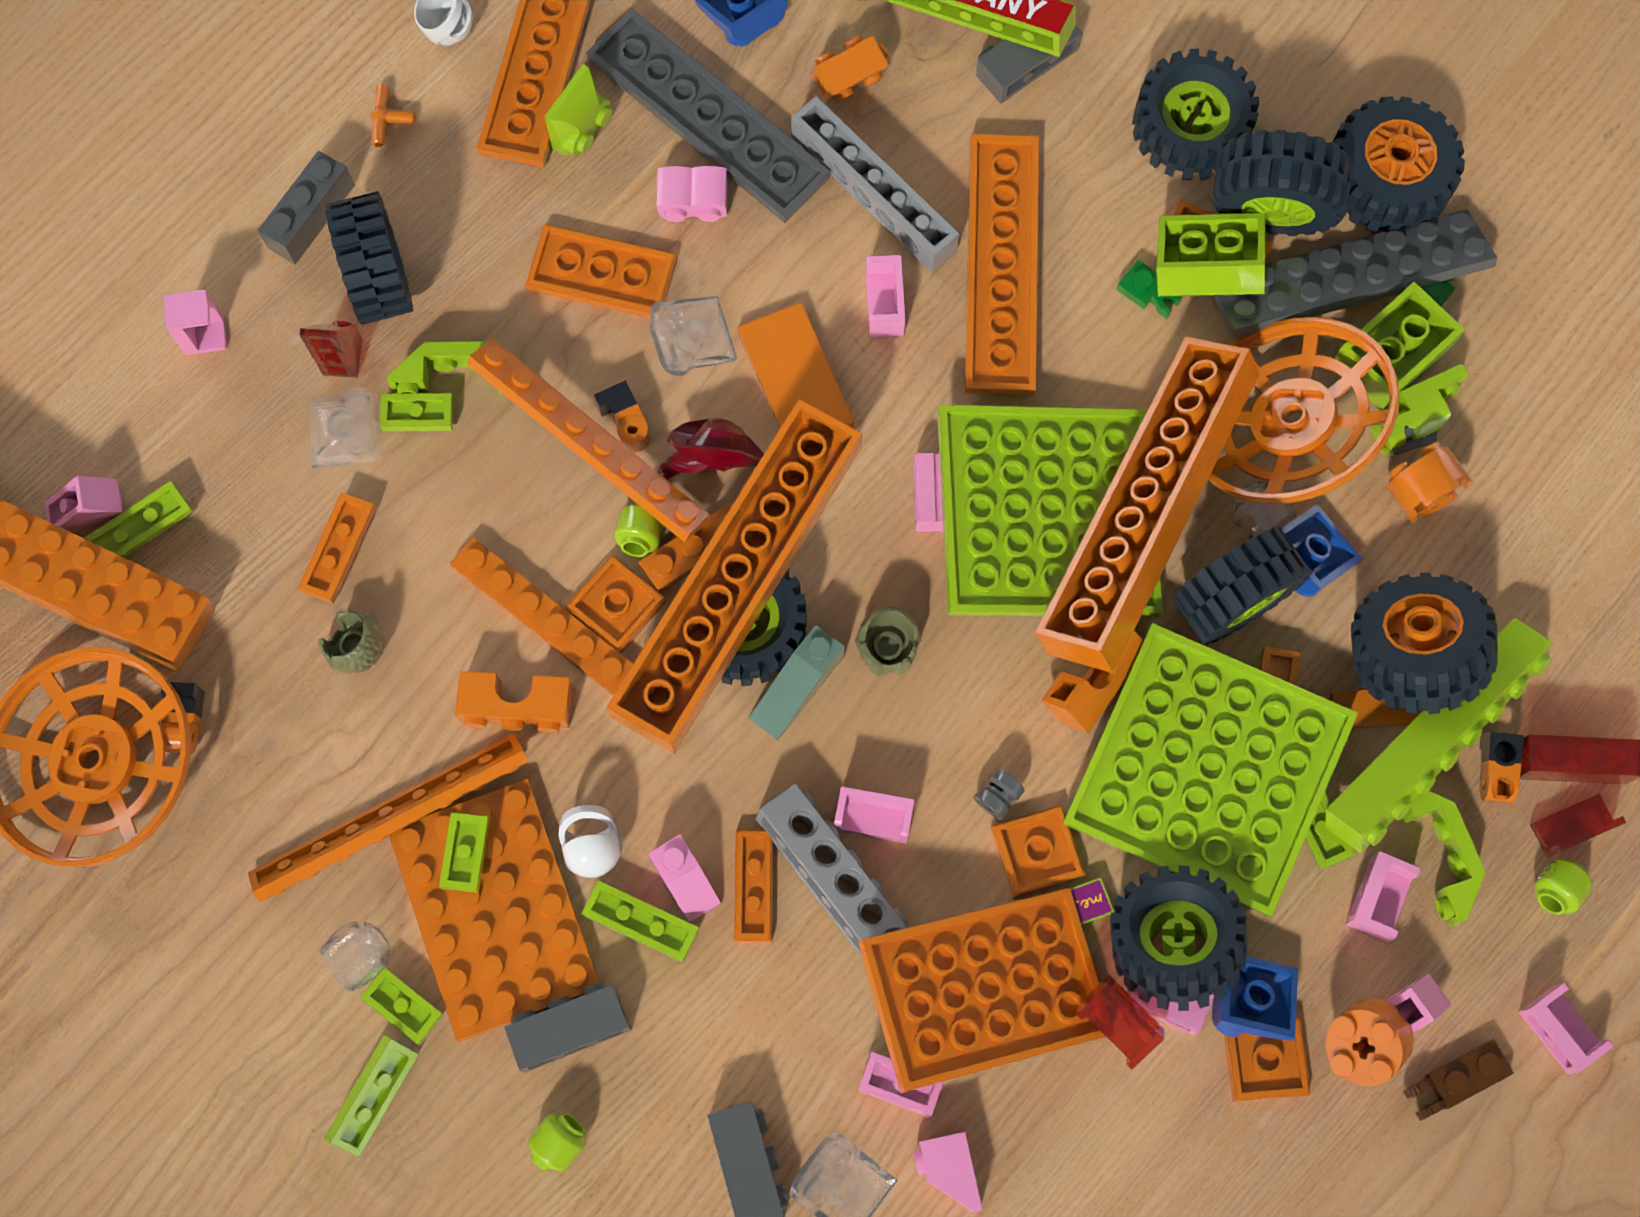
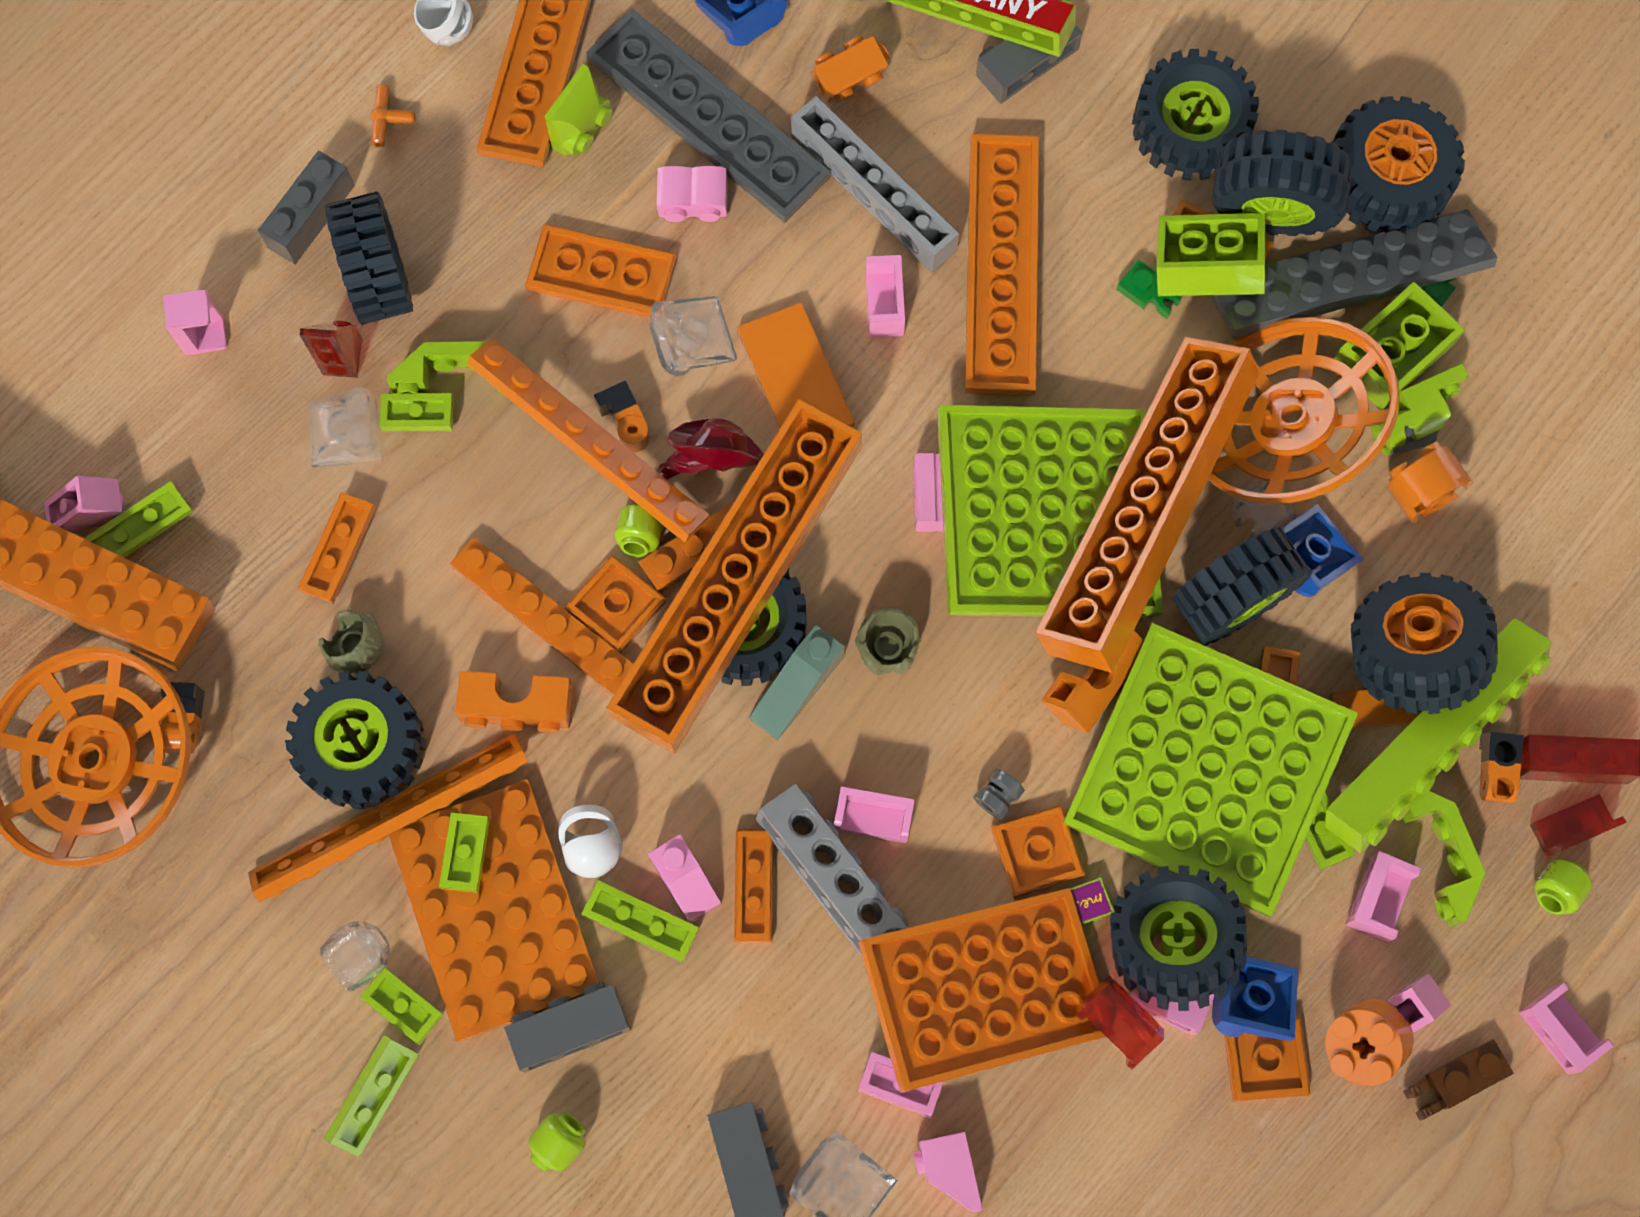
(388, 717): none -> black wheel

